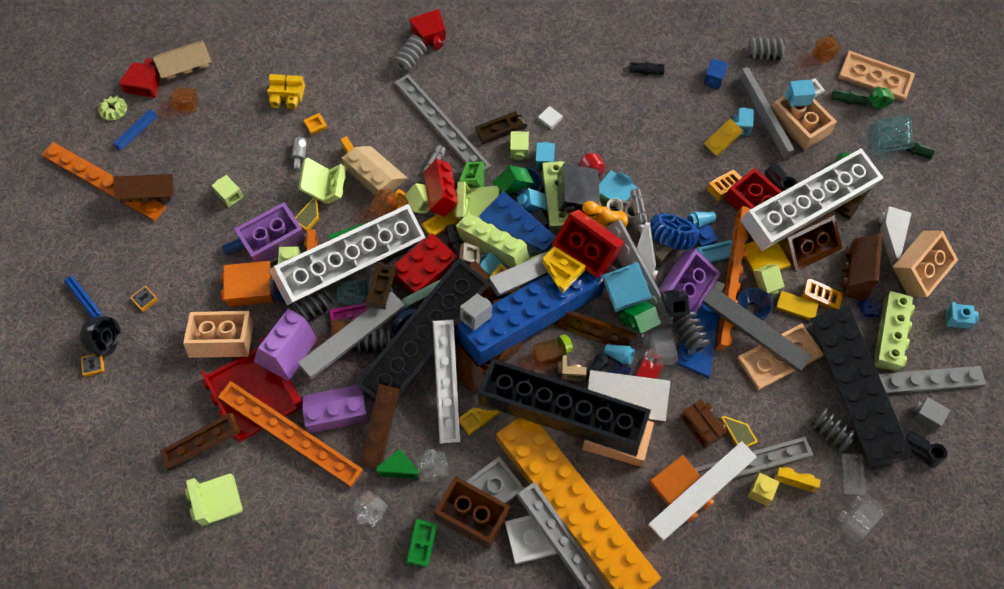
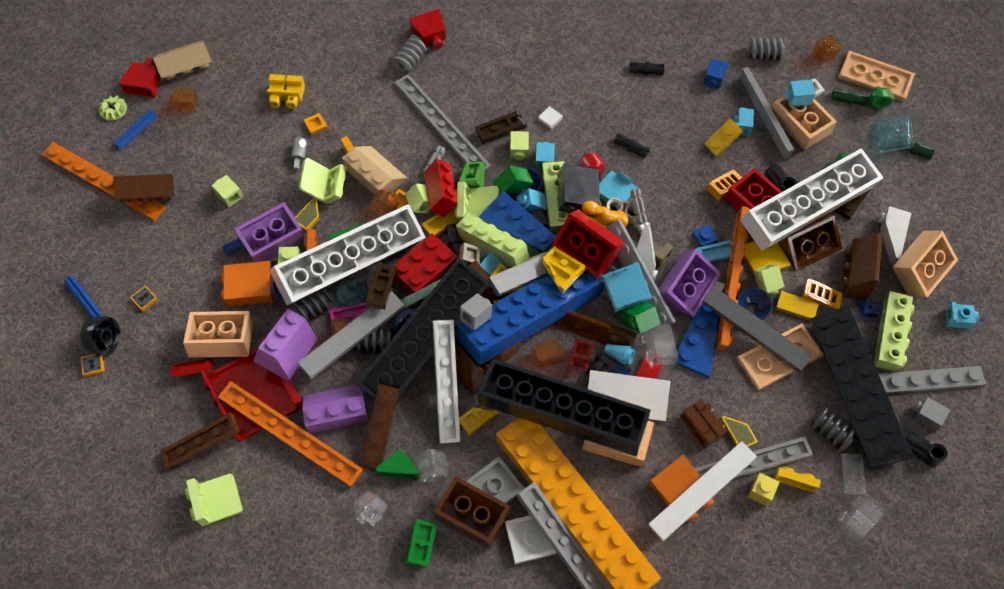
(191, 367): none -> red tile
(566, 343): lime tile -> none
(573, 372): tan bracket -> none
(581, 353): none -> clear red brick
(631, 145): none -> black pin
(673, 231): blue gear -> none
(676, 302): black brick -> none
(691, 333): dark grey piece -> none
(701, 219): medium azure cone -> none

